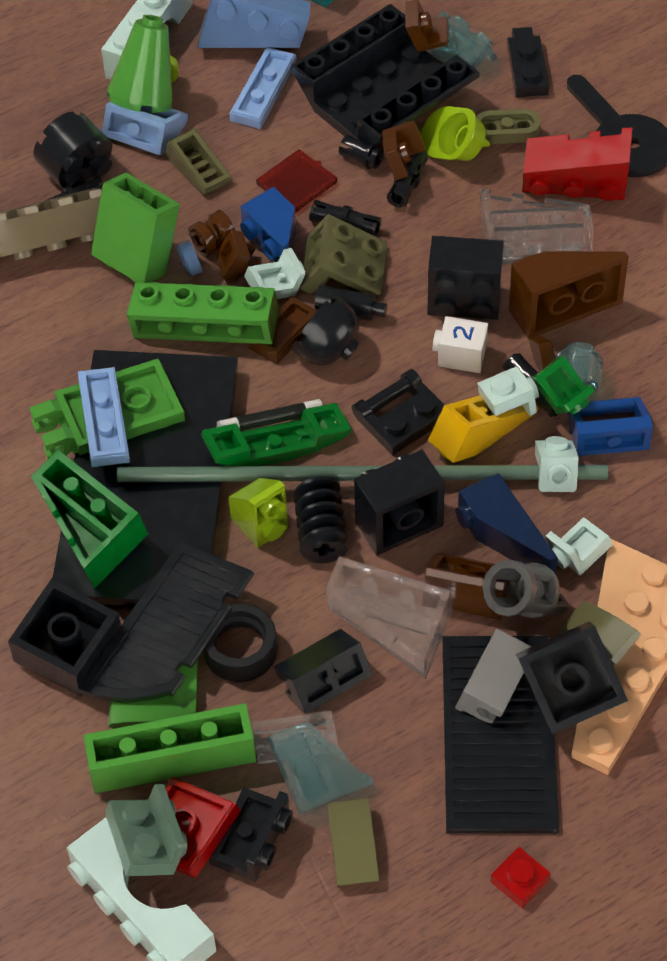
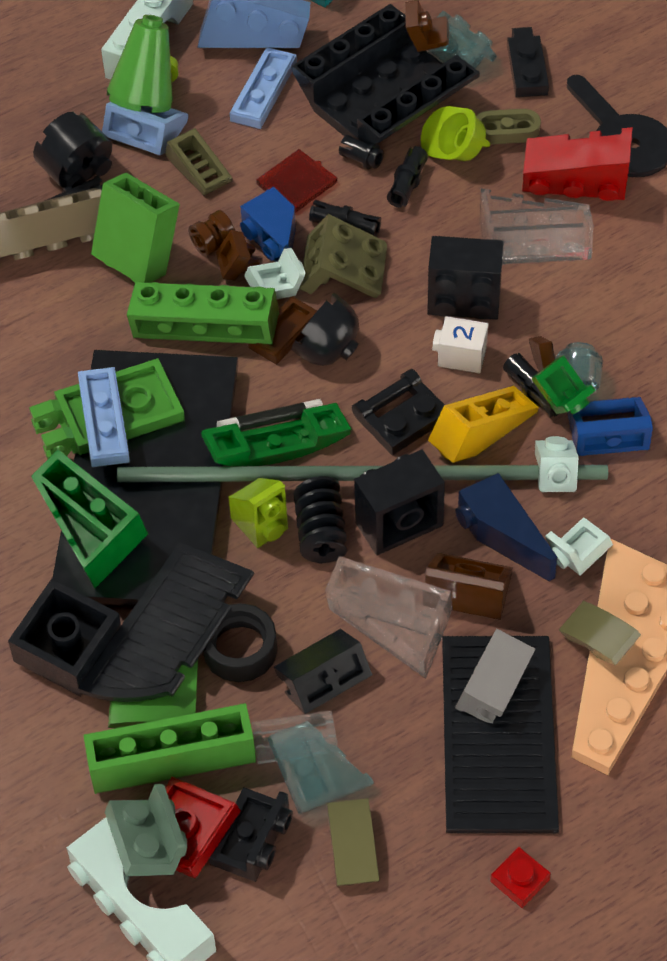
(189, 258): medium blue tile -> none
(363, 304): black cylinder -> none
(399, 145): reddish brown bracket -> none
(509, 391): light aqua bracket -> none
(531, 590): flat silver piece -> none
(564, 287): reddish brown slope -> none
(571, 677): black brick -> none

